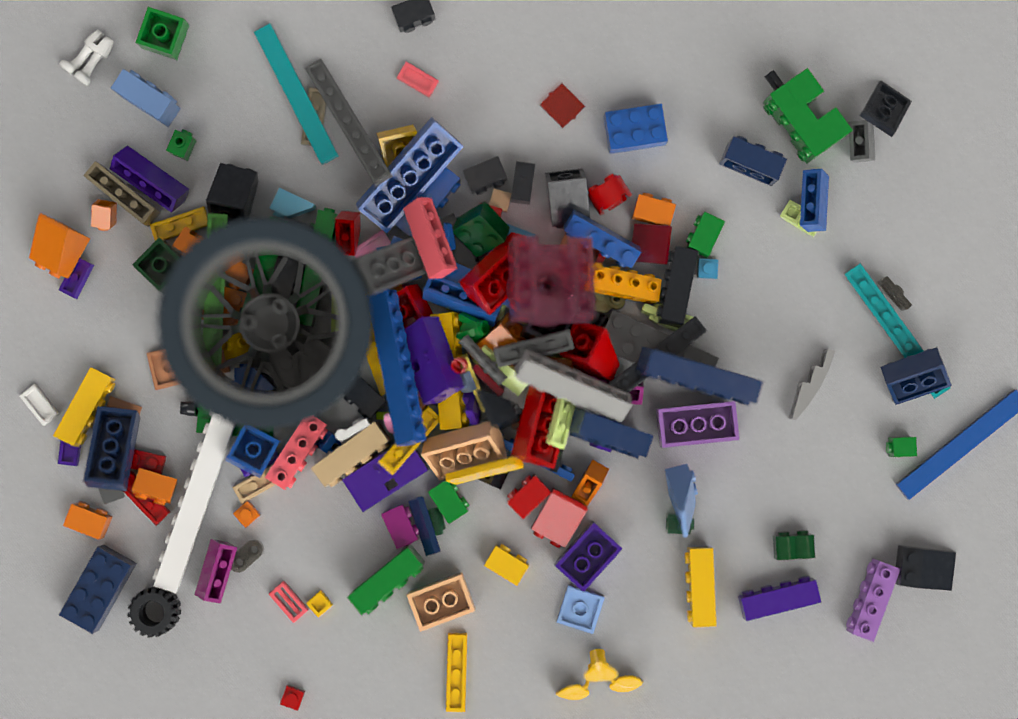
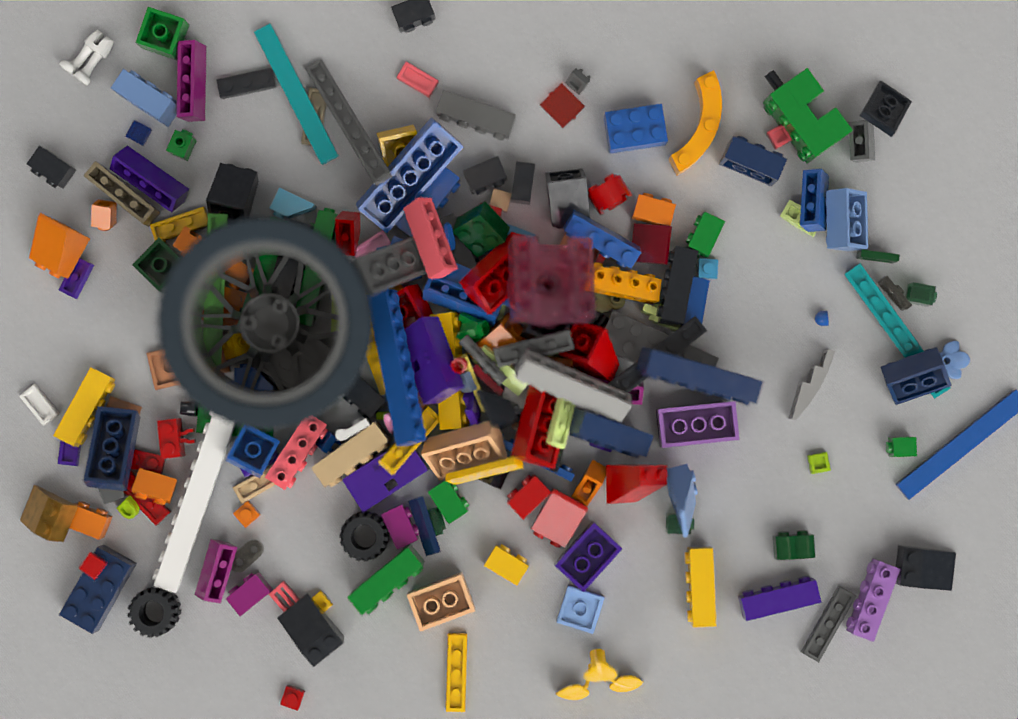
(48, 515): none -> pearl gold slope
(51, 167): none -> black brick
(93, 565): none -> red tile
(129, 508): none -> lime tile
(138, 133): none -> clear blue tile
(172, 438): none -> red brick
(191, 81): none -> magenta brick
(246, 83): none -> black plate
(249, 593): none -> magenta brick
(311, 630): none -> black slope
(349, 543): none -> black tyre
(475, 115): none -> dark grey brick
(578, 81): none -> dark grey tile
(633, 481): none -> red slope
(697, 299): none -> blue tile
(708, 123): none -> light orange brick
(779, 136): none -> coral tile
(818, 462): none -> lime tile
(821, 318): none -> blue hinge
(828, 623): none -> dark grey tile
(846, 219): none -> medium blue brick
(877, 256): none -> dark green tile
(921, 294): none -> clear green brick
(954, 359): none -> medium blue plate

